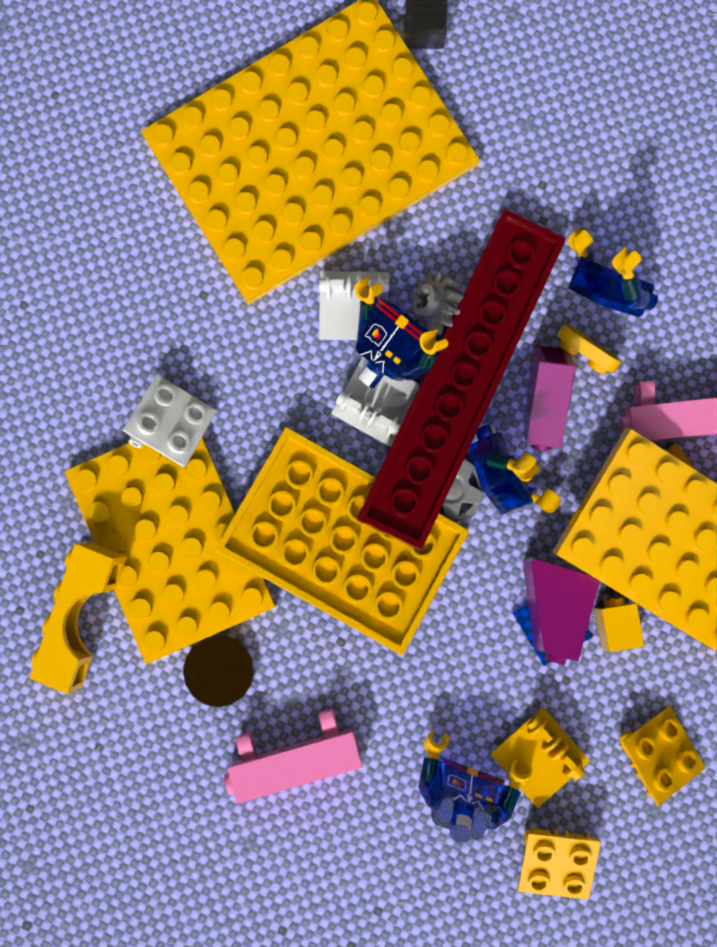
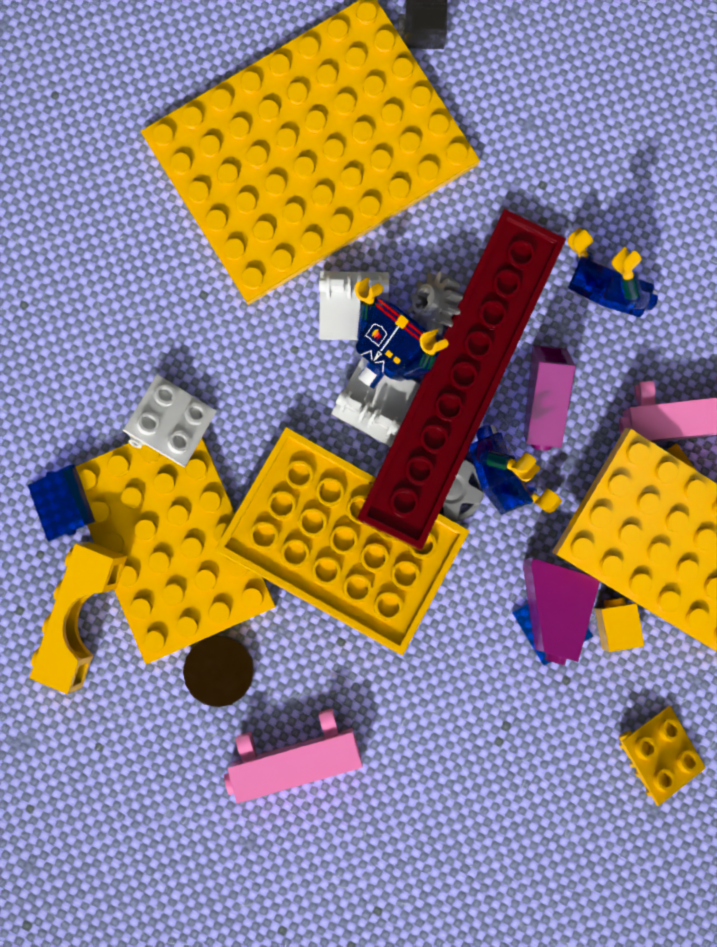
(61, 503): none -> clear blue piece
(465, 797): clear blue torso -> none
(548, 751): yellow hinge -> none
(558, 863): yellow hinge -> none
(600, 357): yellow plate -> none

